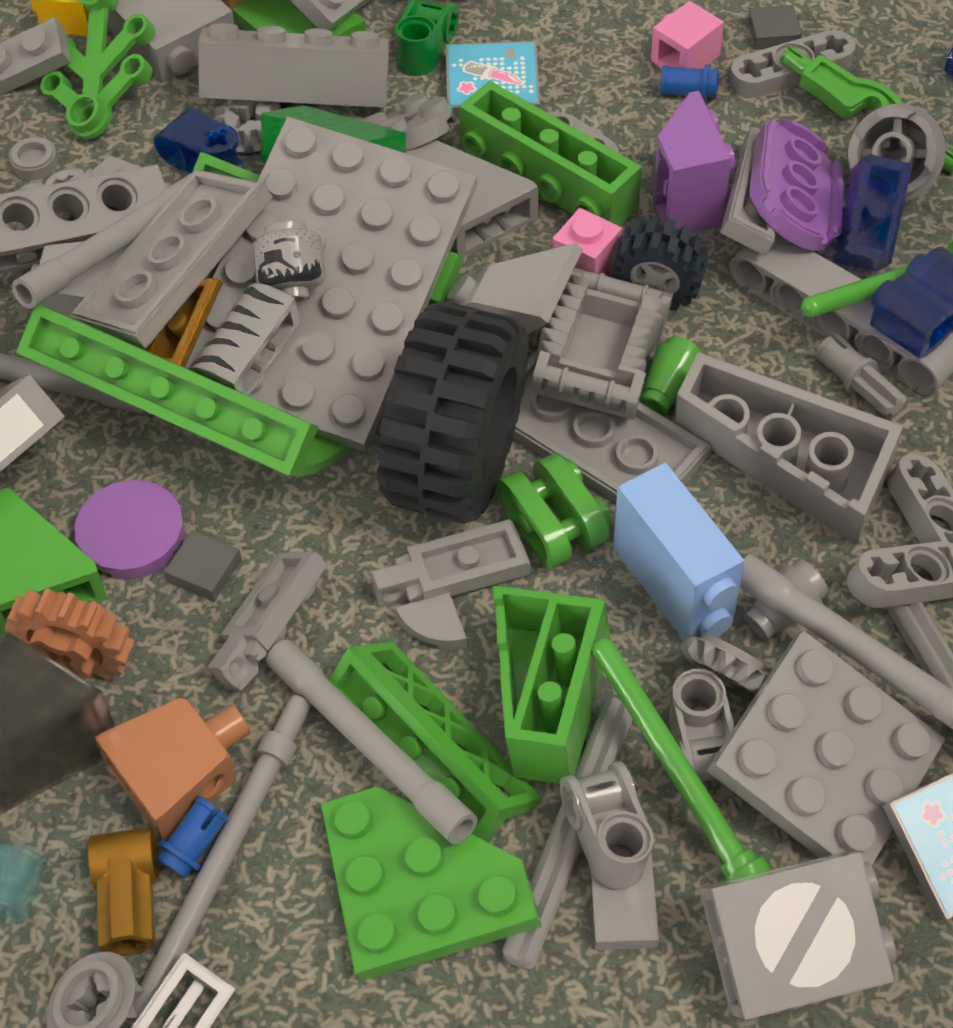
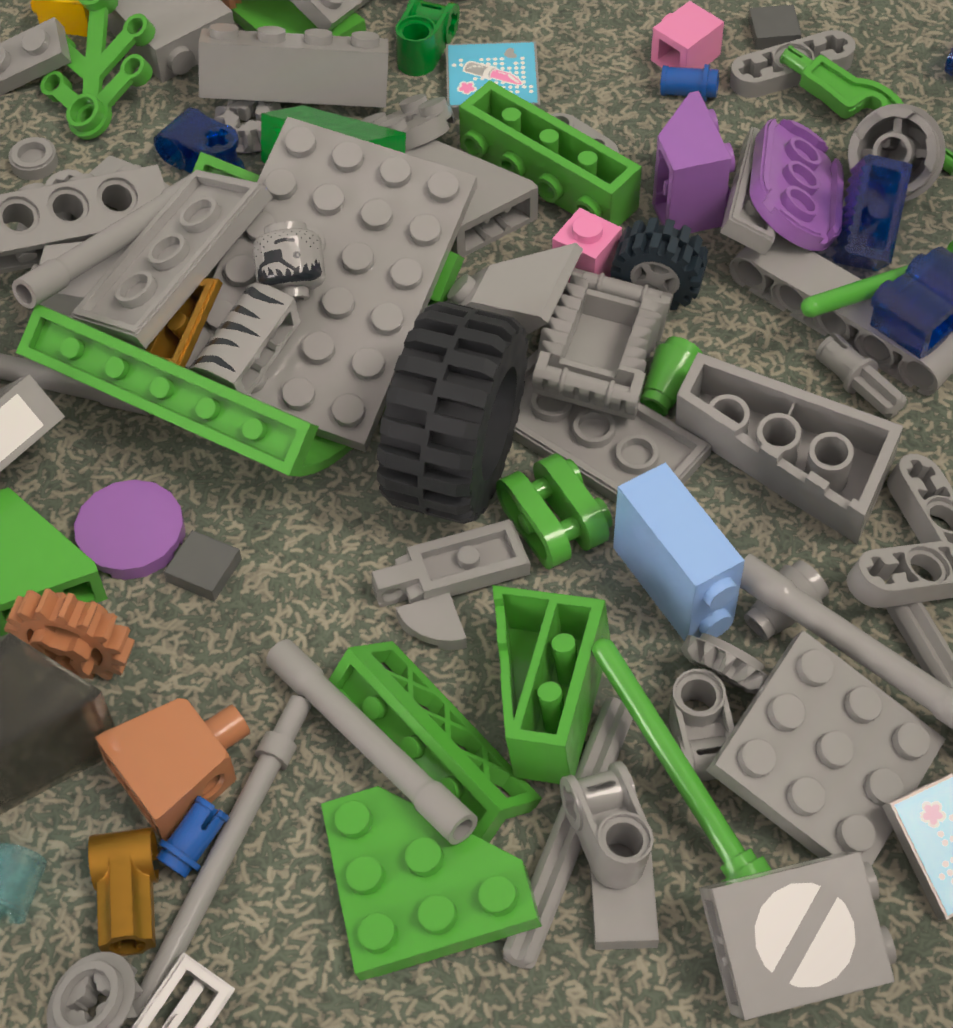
(264, 616): light grey hinge -> none

